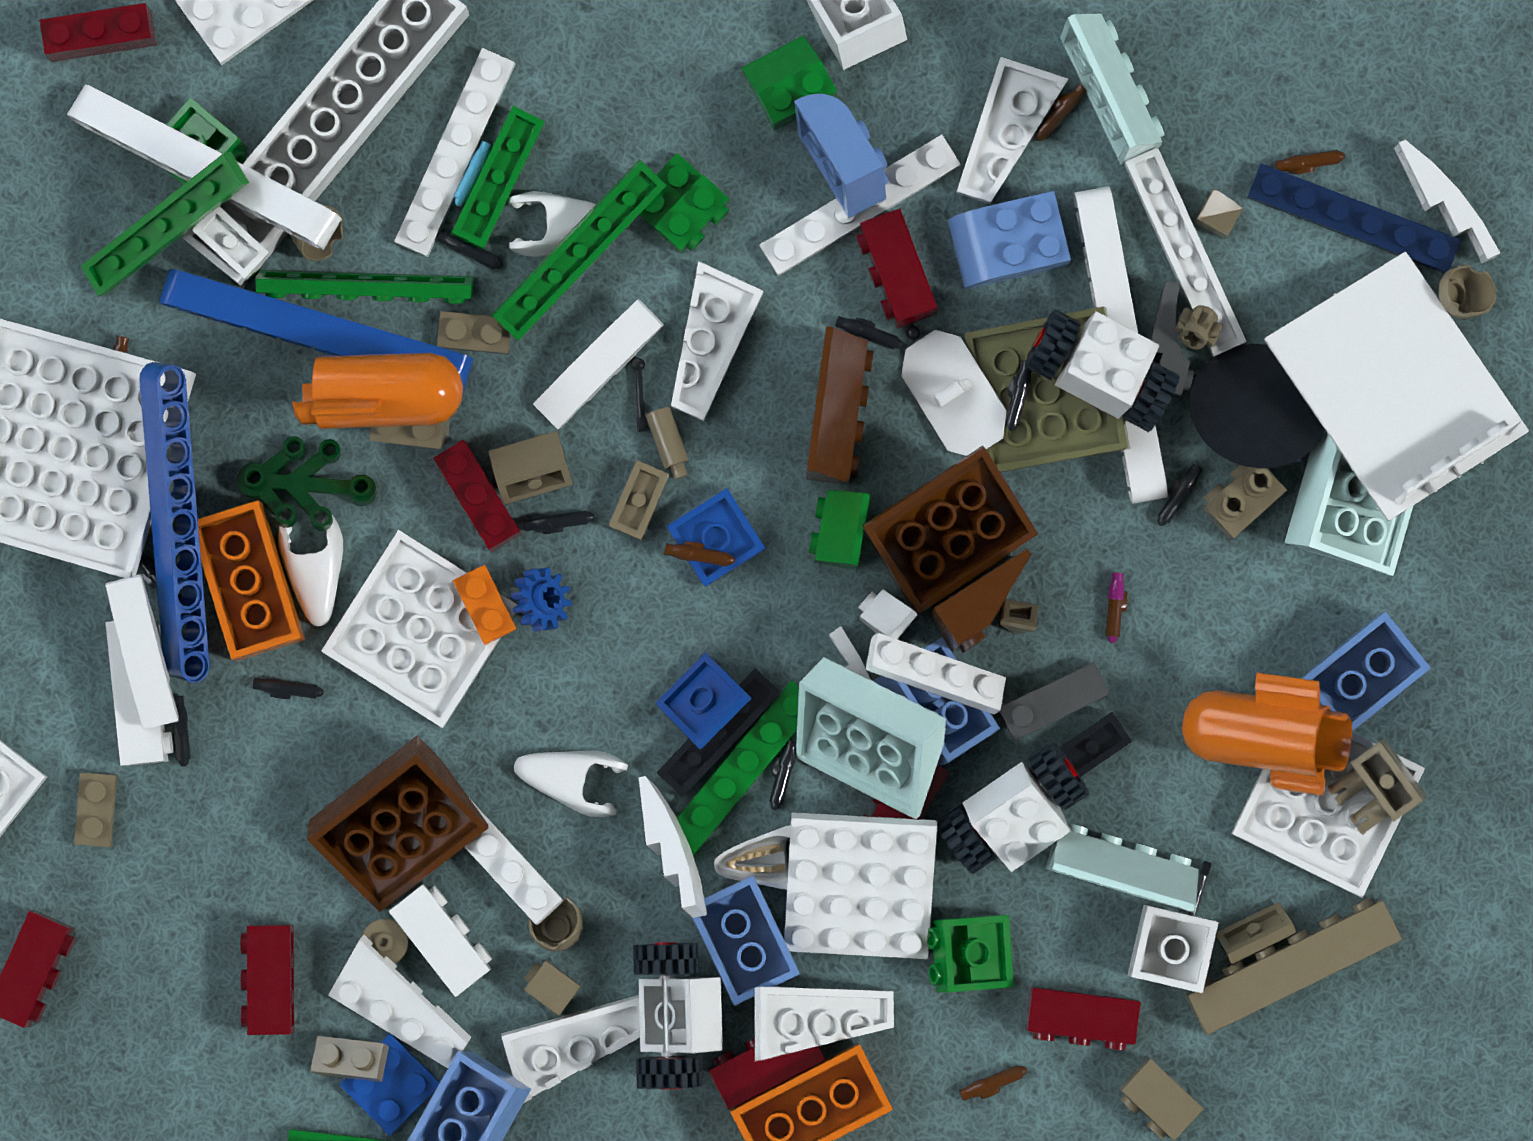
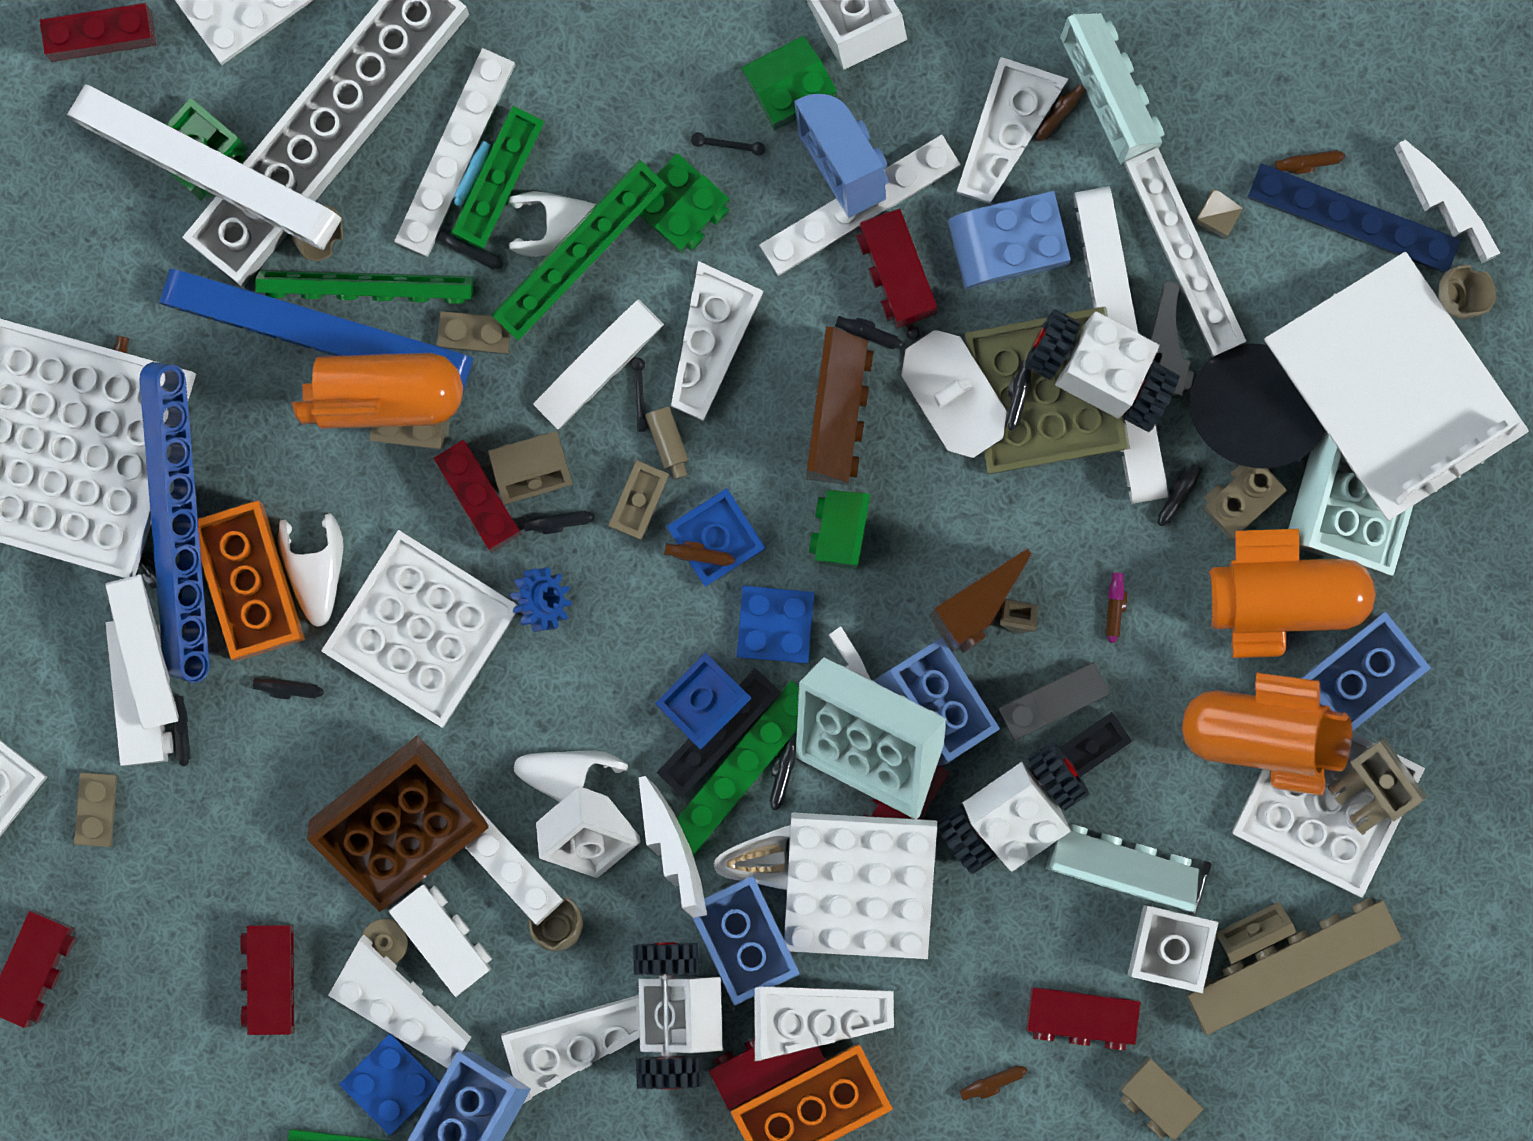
(165, 224): green plate -> none
(231, 242): white plate -> none
(300, 483): dark green plant -> none
(349, 1058): dark tan plate -> none
(484, 604): orange plate -> none
(551, 986): dark tan brick -> none
(585, 833): none -> white slope
(699, 140): none -> black hinge
(775, 624): none -> blue plate
(886, 614): white slope -> none
(935, 673): white plate -> none
(949, 530): reddish brown slope -> none
(971, 953): green plate -> none
(1198, 327): dark tan gear -> none
(1277, 593): none -> orange piece

